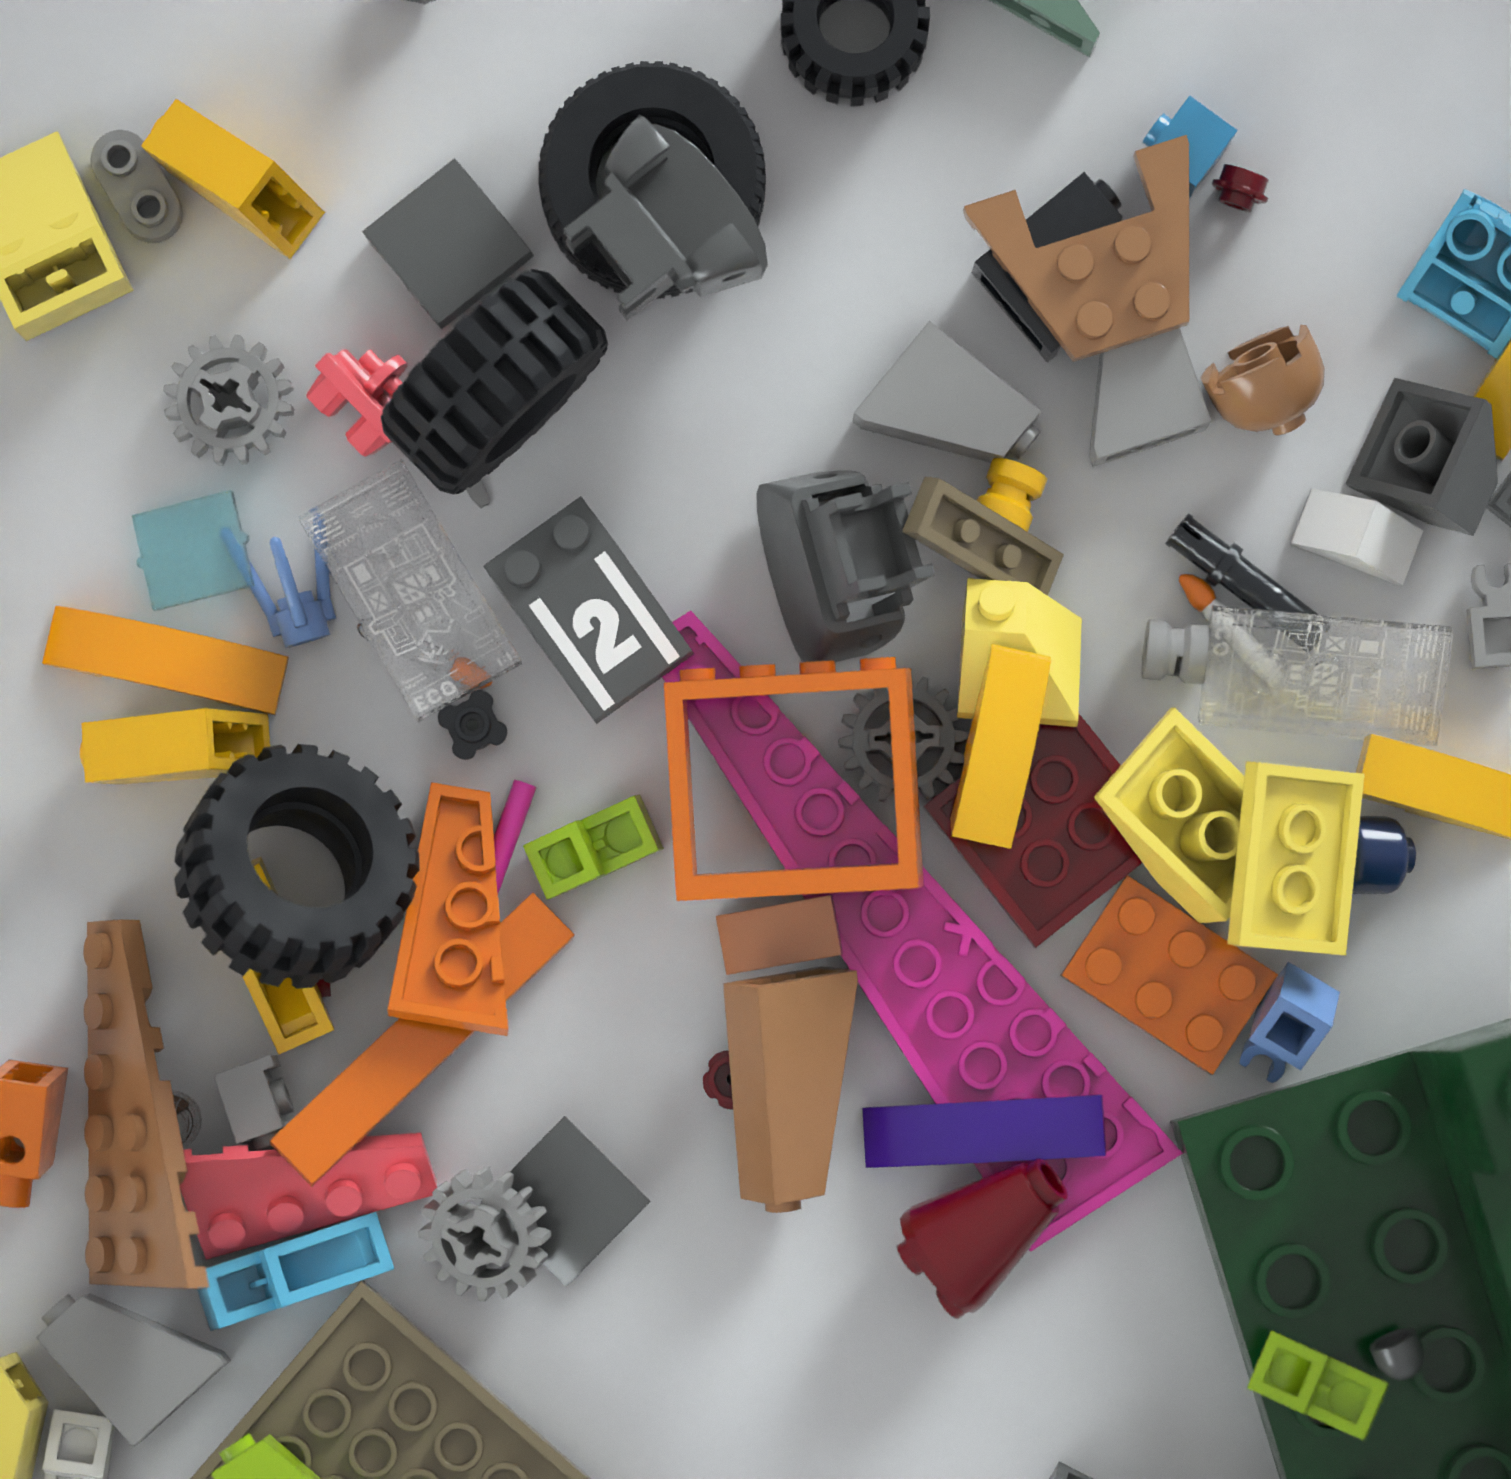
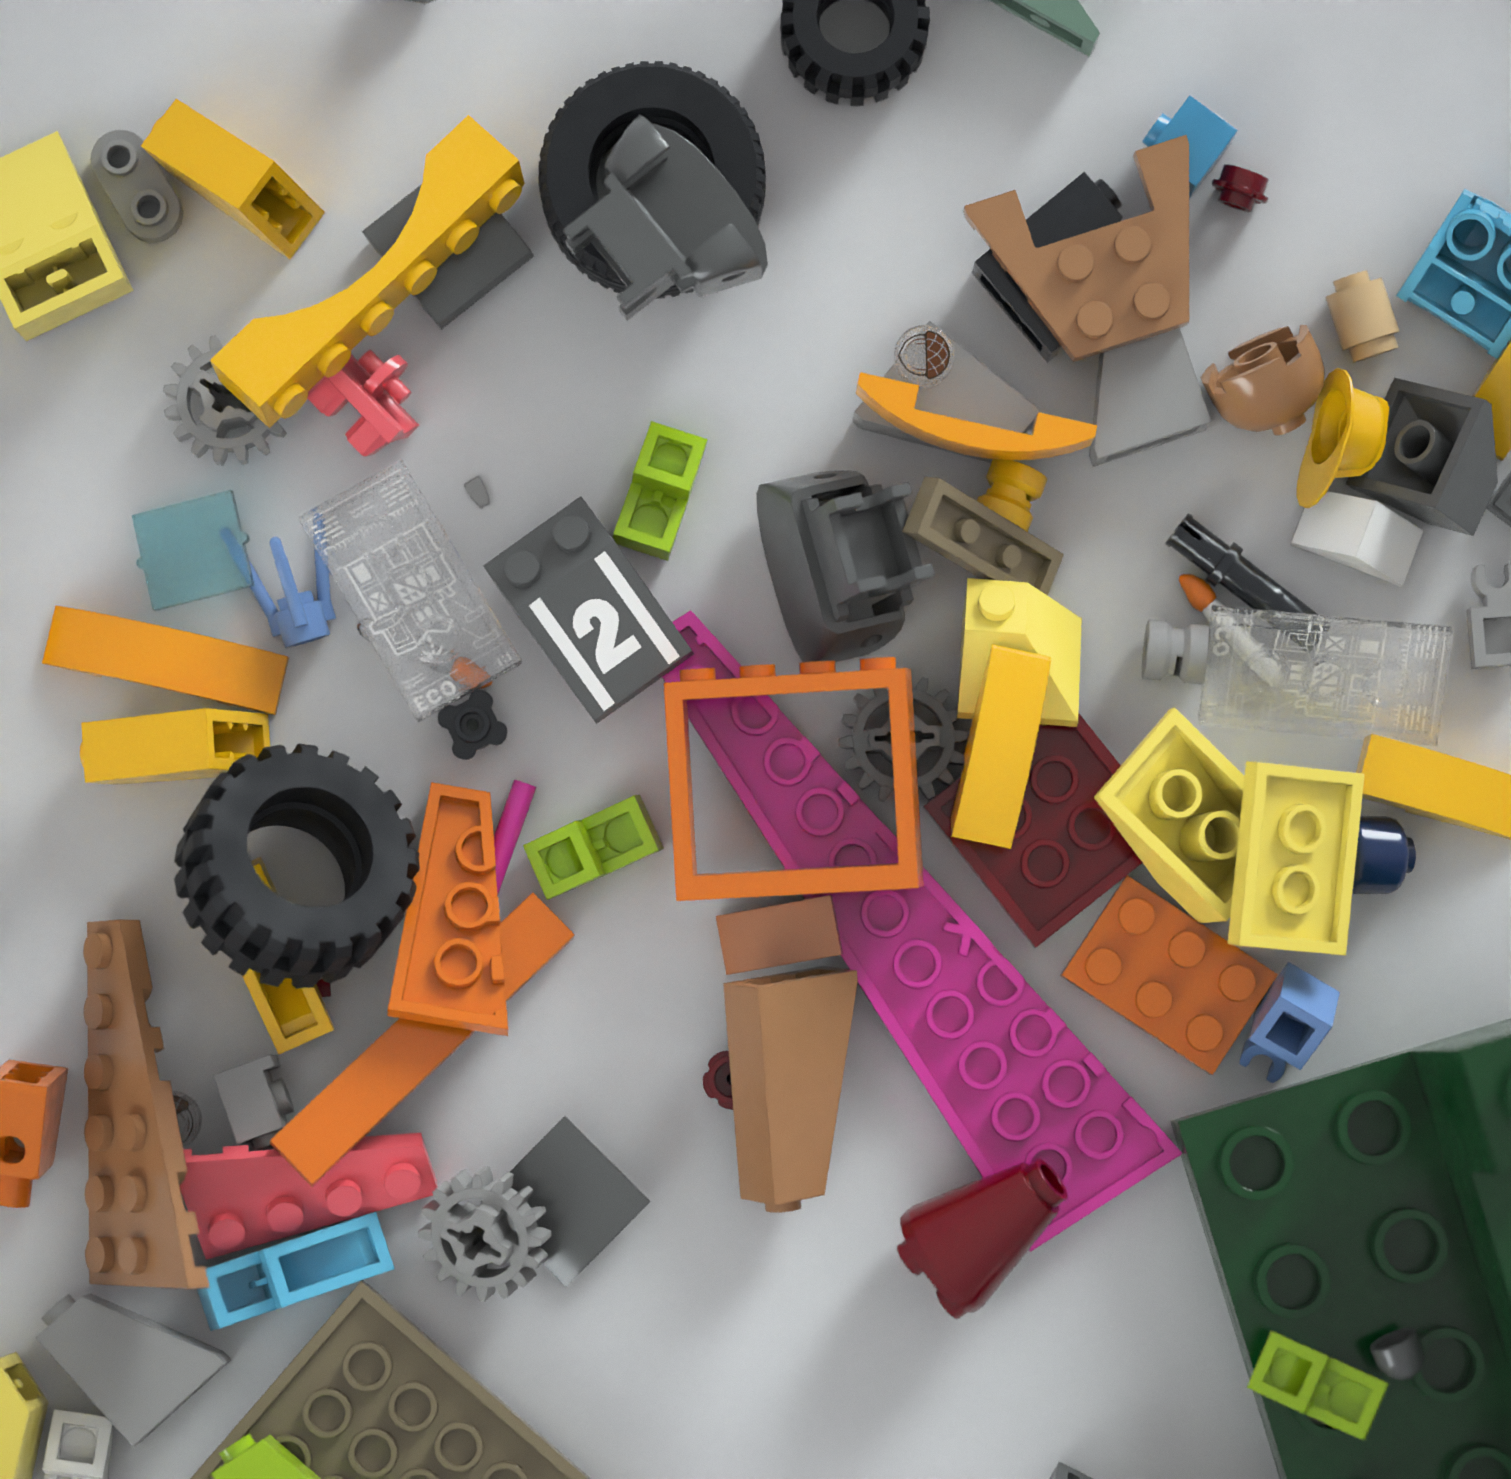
(285, 355): none -> yellow arch
(493, 381): black tyre -> none
(659, 490): none -> lime slope
(924, 356): none -> clear tile
(984, 1131): dark purple slope -> none
(1049, 435): none -> light orange slope
(1344, 437): none -> yellow piece
(1363, 316): none -> tan brick

